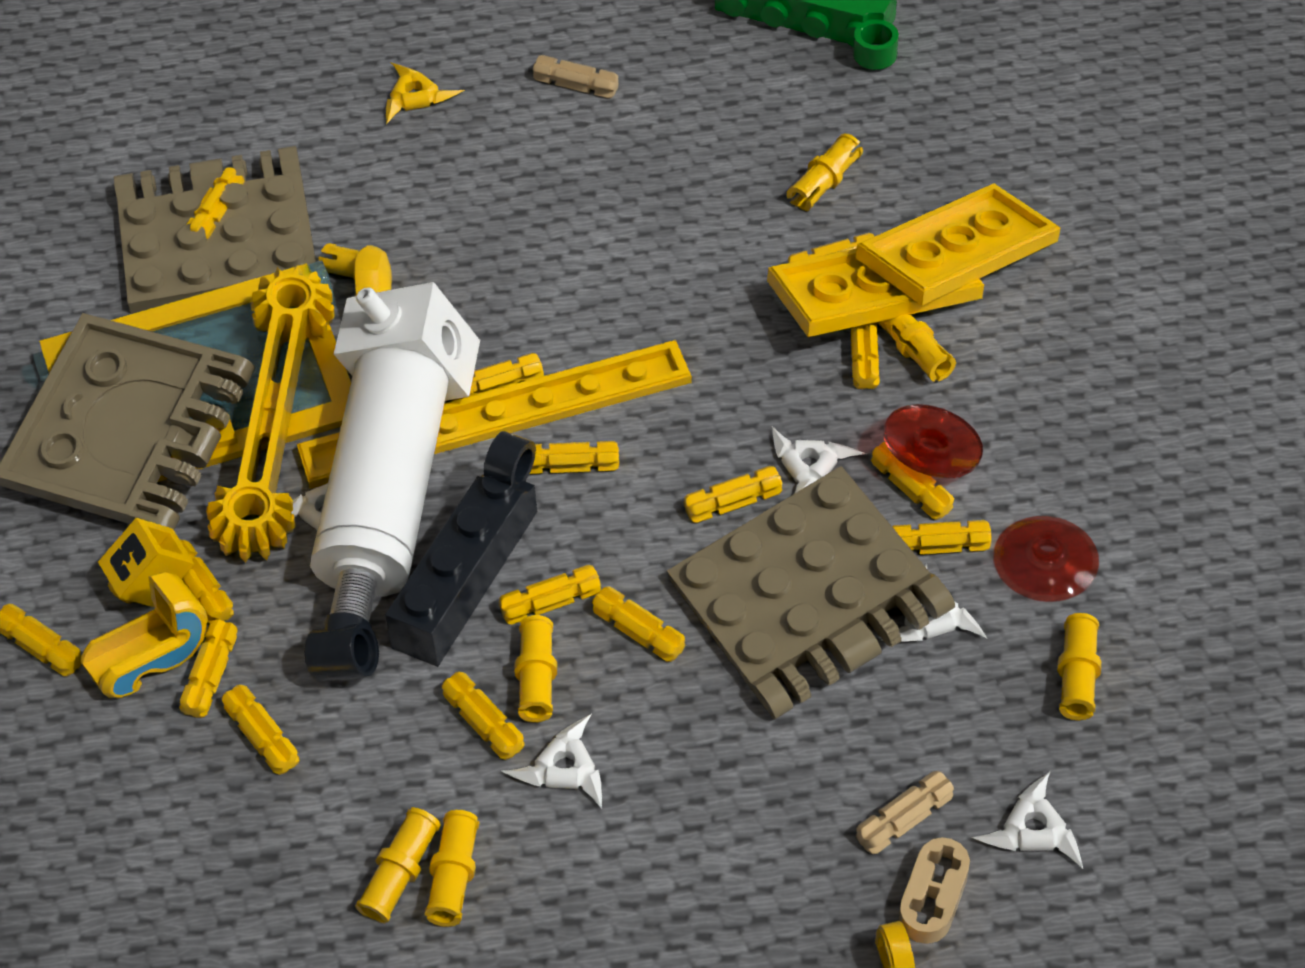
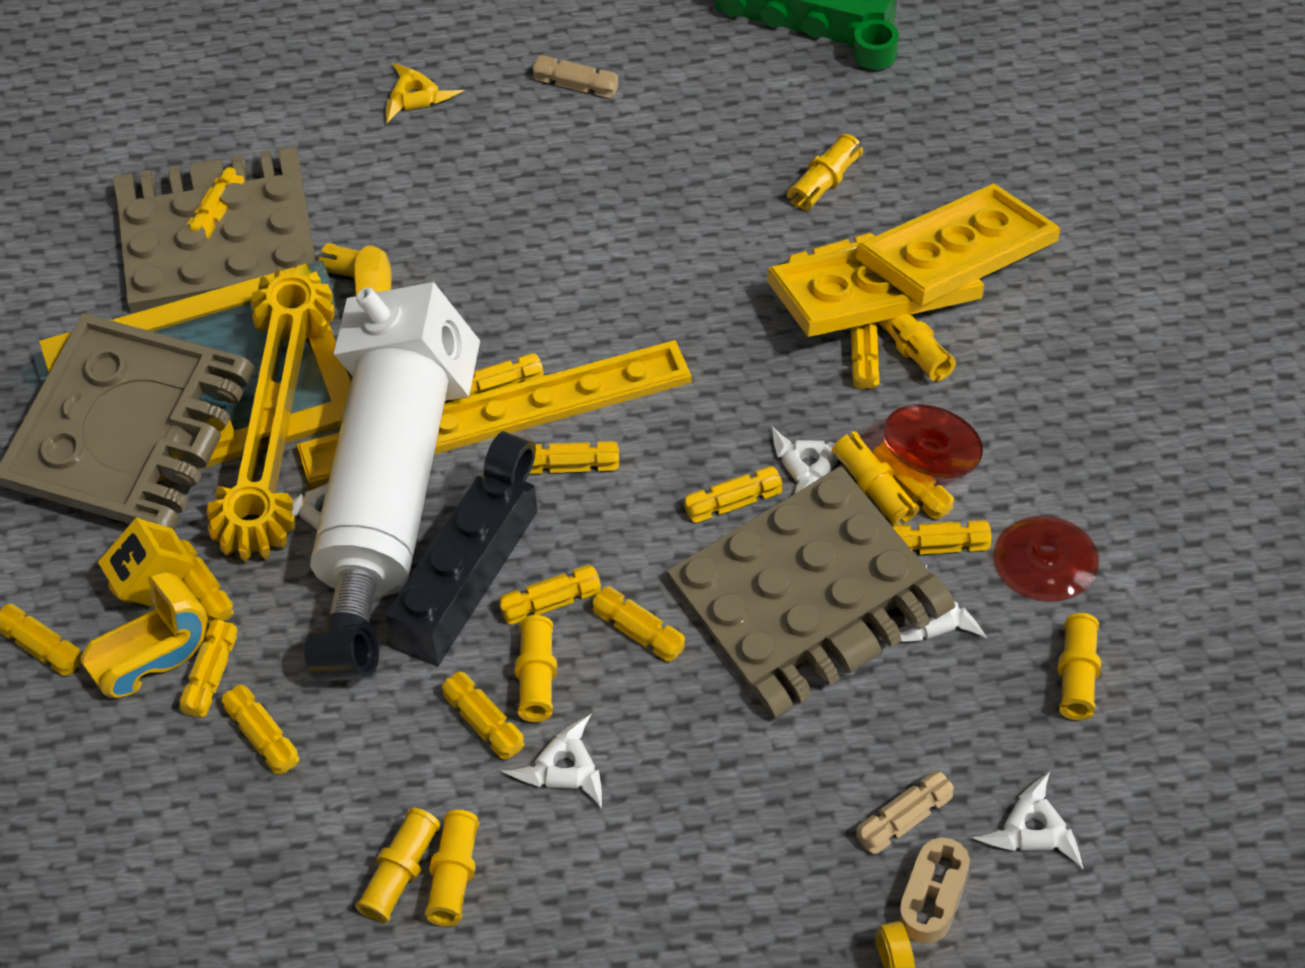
(875, 479): none -> yellow pin

